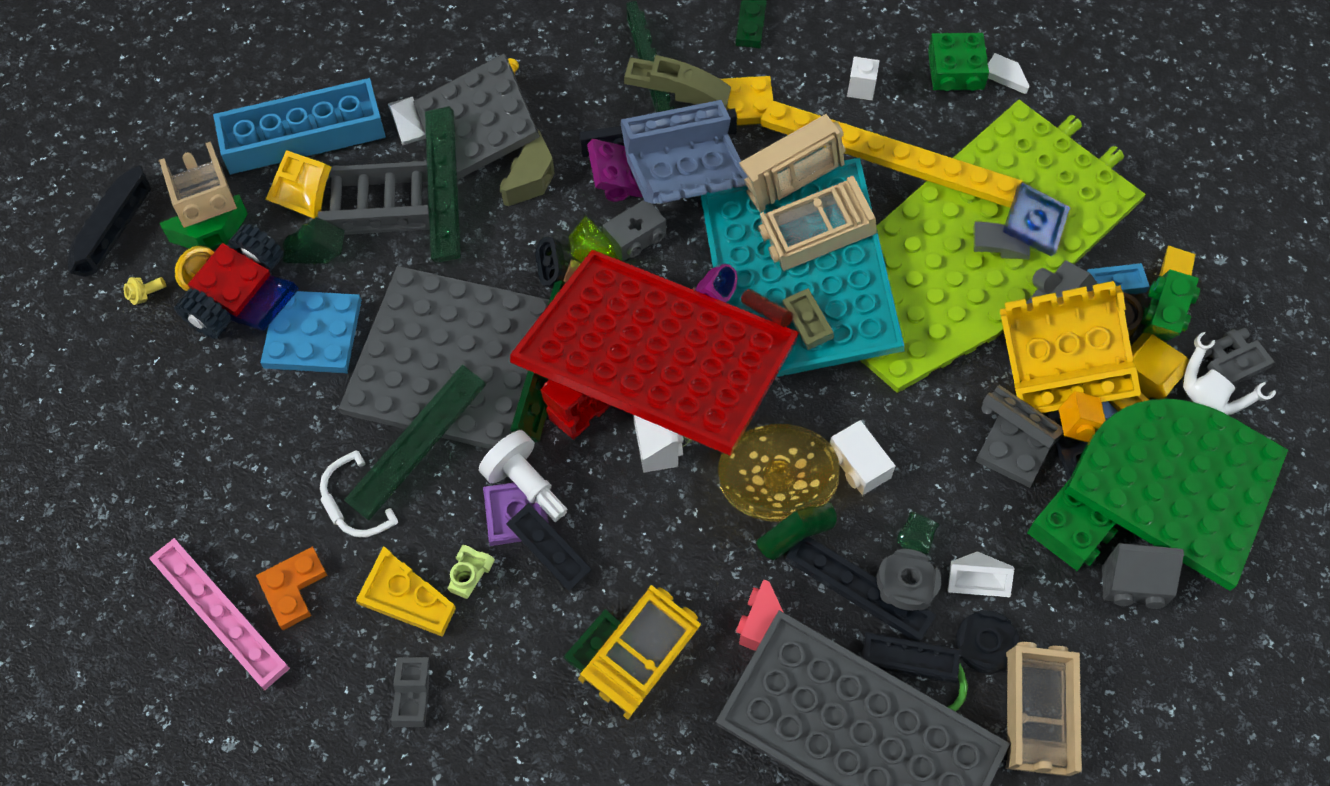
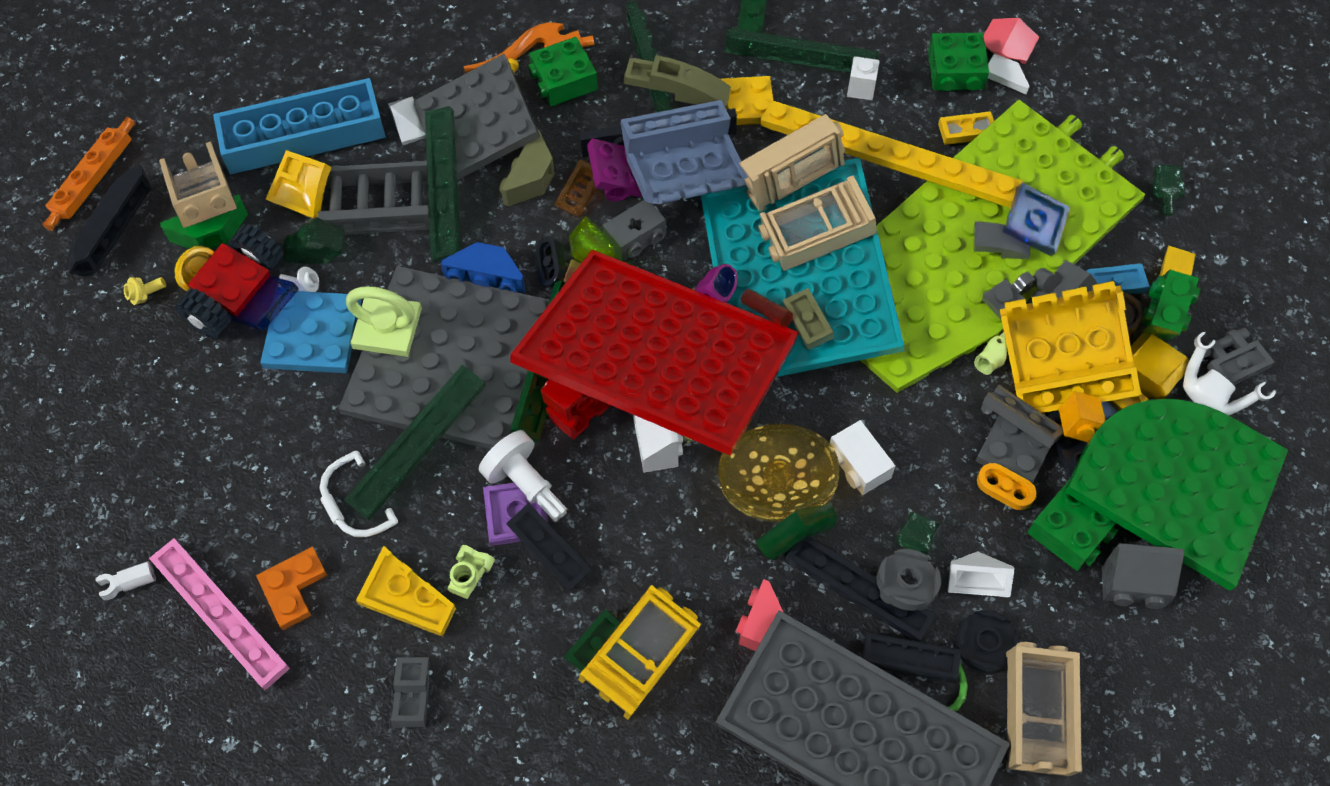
(88, 173): none -> orange plate
(126, 579): none -> white bar
(306, 279): none -> white plate
(384, 321): none -> yellowish green tile
(484, 266): none -> blue slope
(546, 33): none -> orange piece
(562, 71): none -> green brick
(582, 168): none -> clear orange slope
(794, 50): none -> clear green plate
(964, 127): none -> yellow piece
(992, 356): none -> yellowish green piece
(1005, 292): none -> dark grey plate
(1006, 486): none -> light orange plate
(1010, 39): none -> coral slope
(1168, 185): none -> clear green piece

